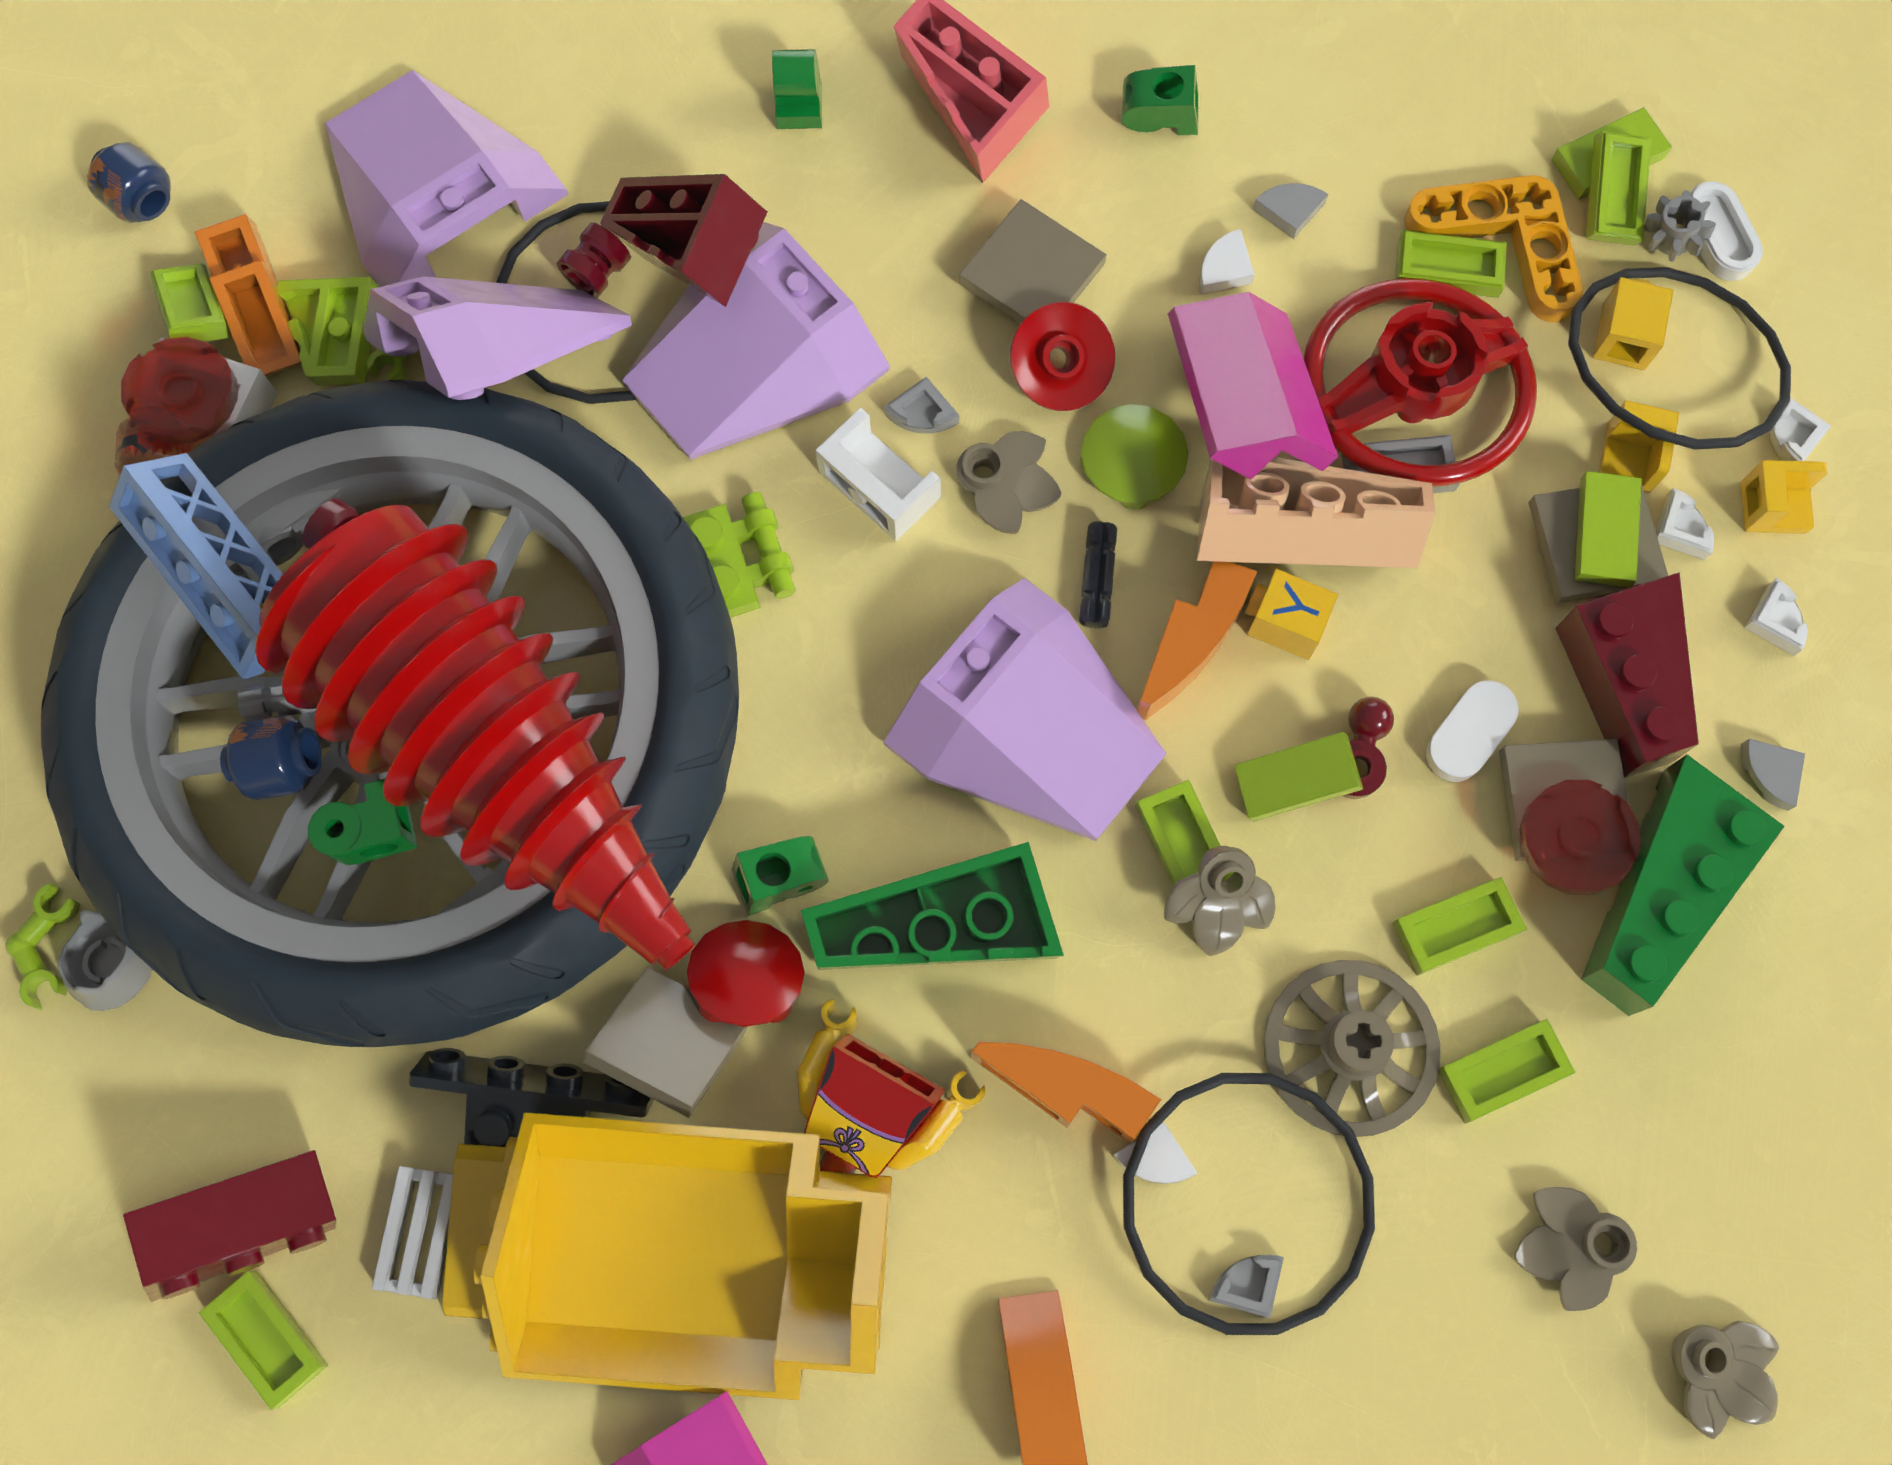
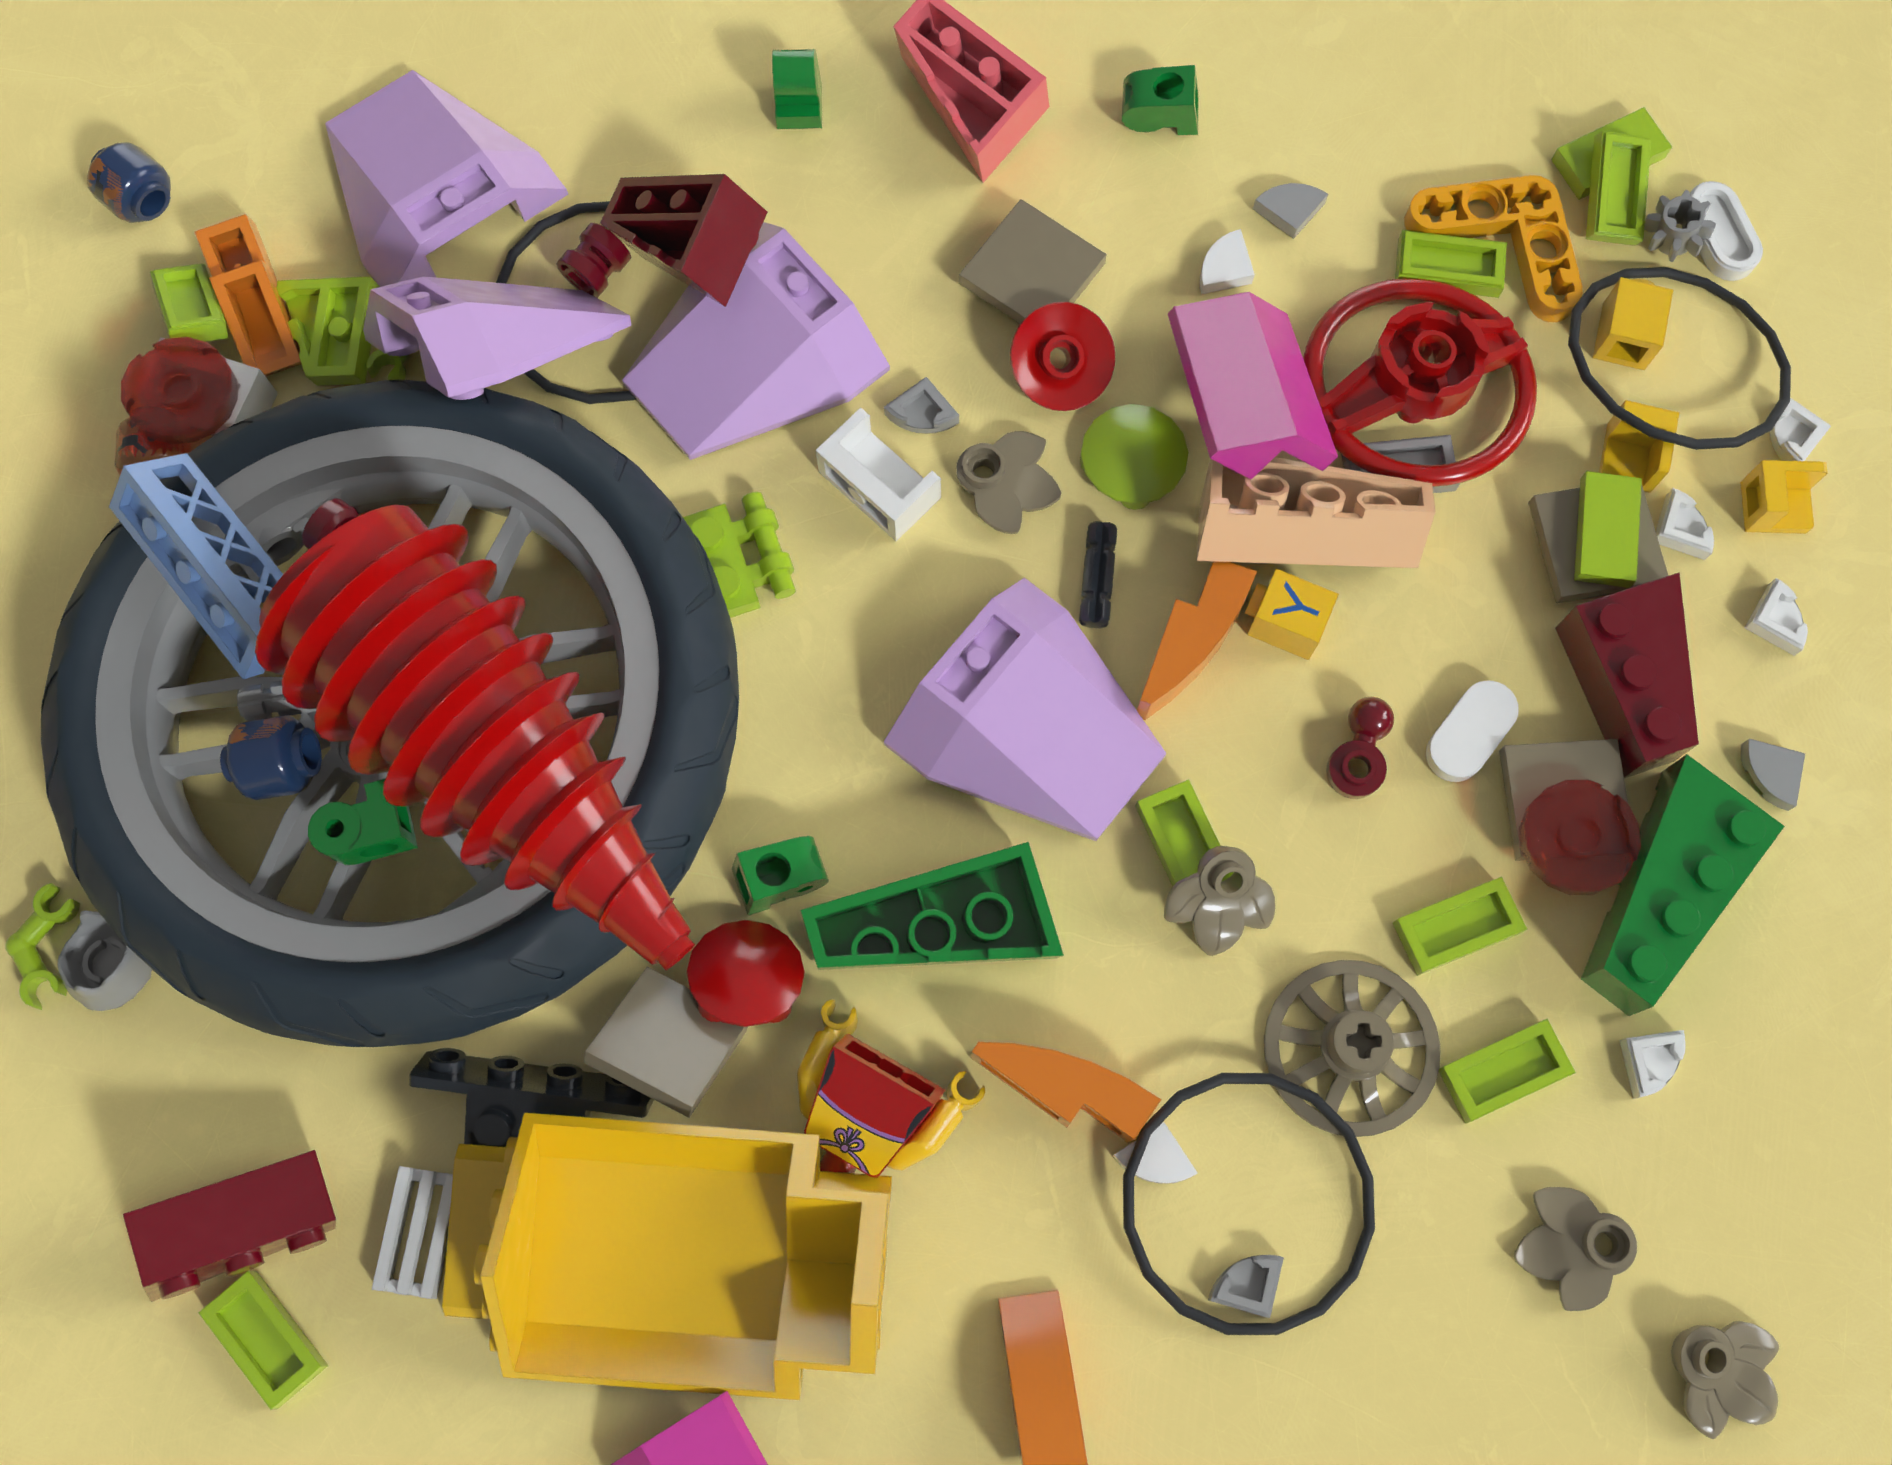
(1298, 776): lime tile -> none
(1652, 1060): none -> white tile

